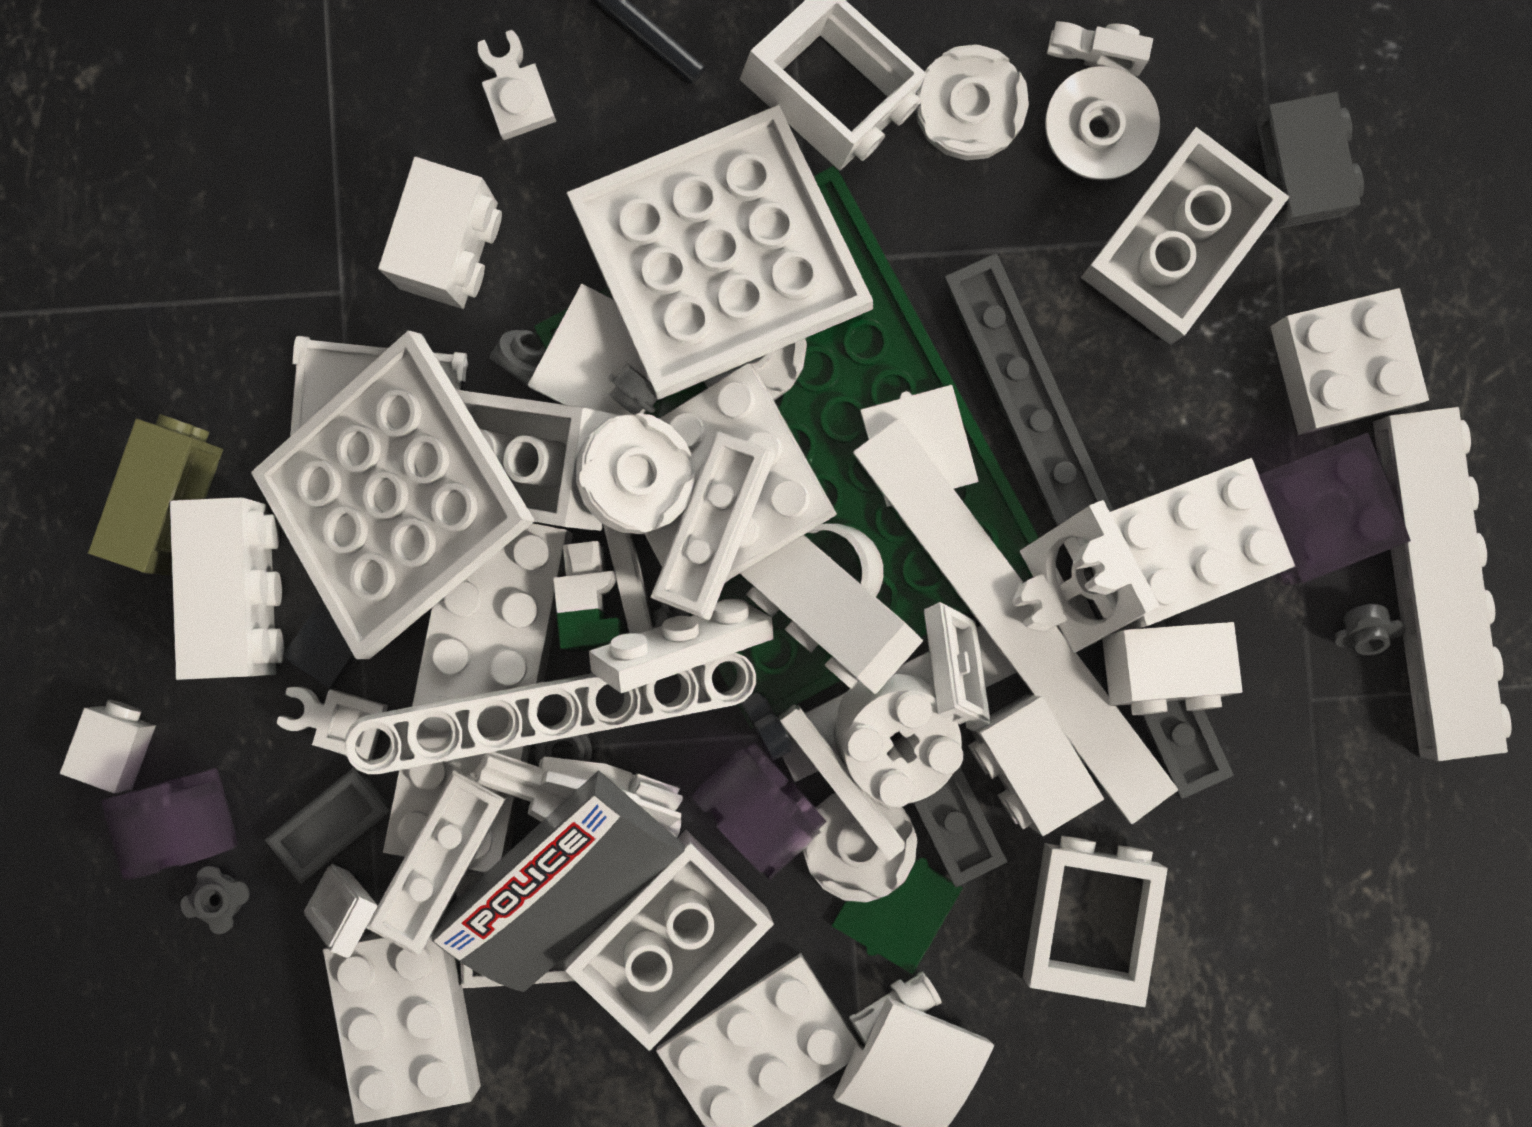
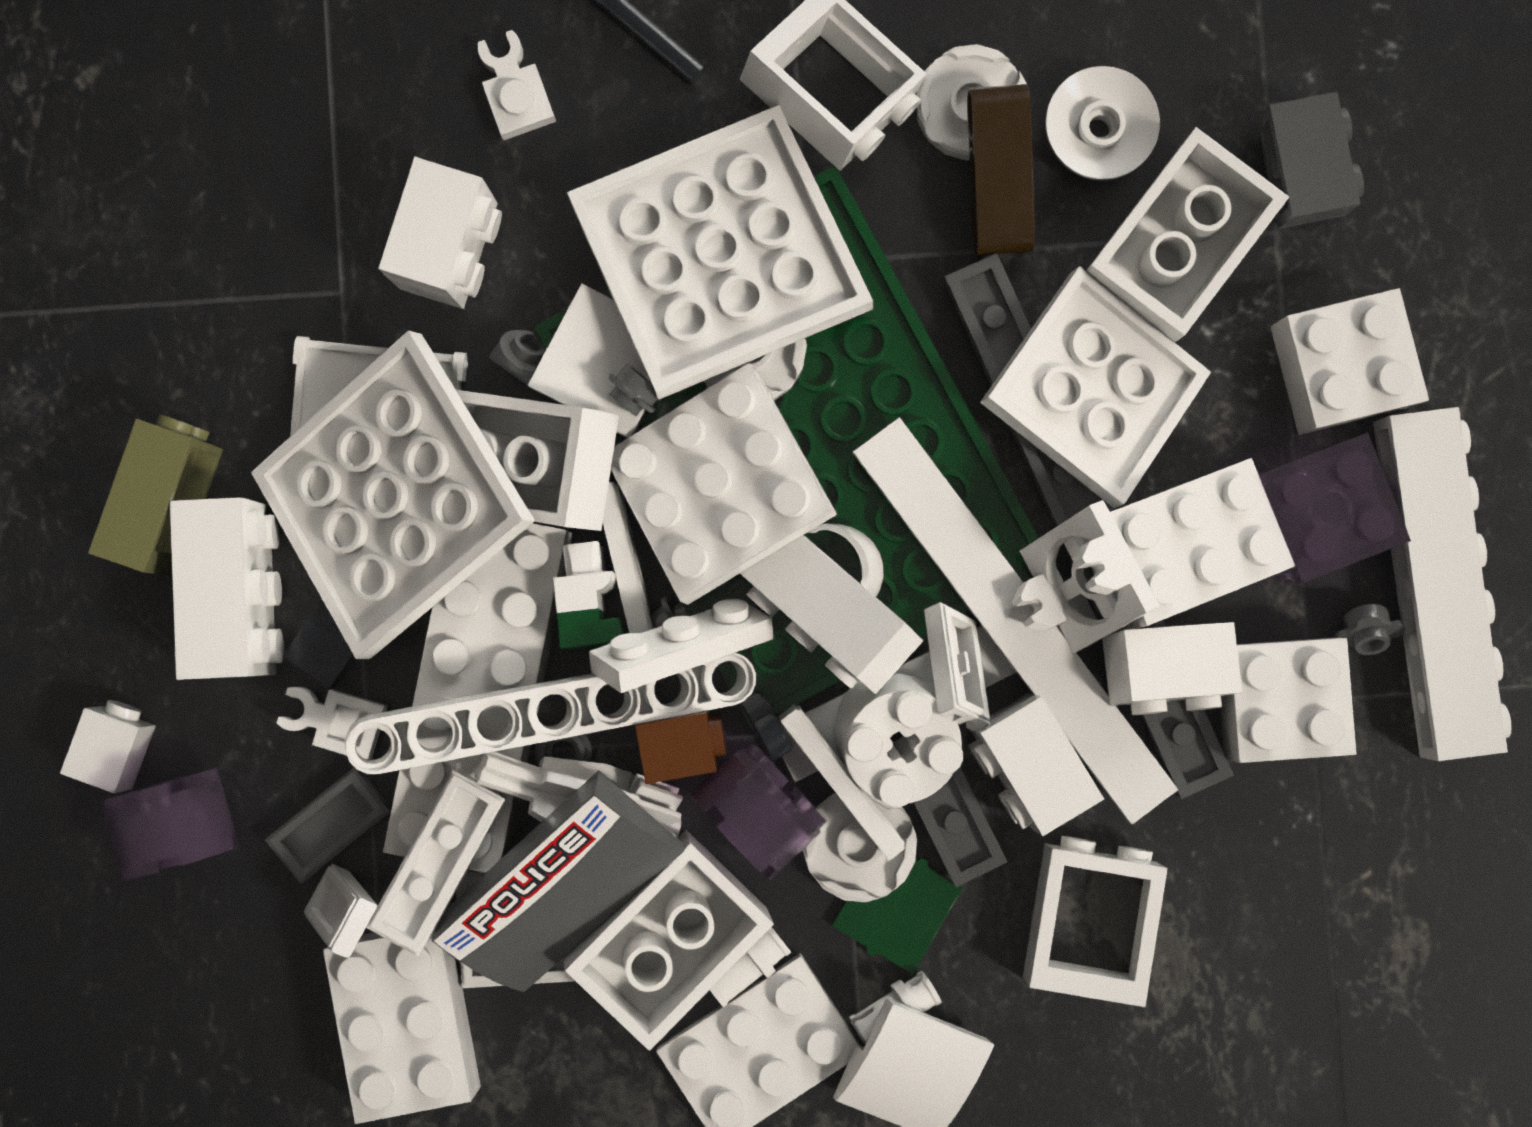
(231, 895): dark grey plate -> none
(634, 473): white tile -> none
(681, 746): none -> reddish brown brick
(713, 525): white tile -> none
(751, 966): none -> white pin
(937, 427): white piece -> none
(1001, 169): none -> dark brown beam
(1096, 387): none -> white plate
(1110, 46): white plate -> none
(1290, 702): none -> white brick

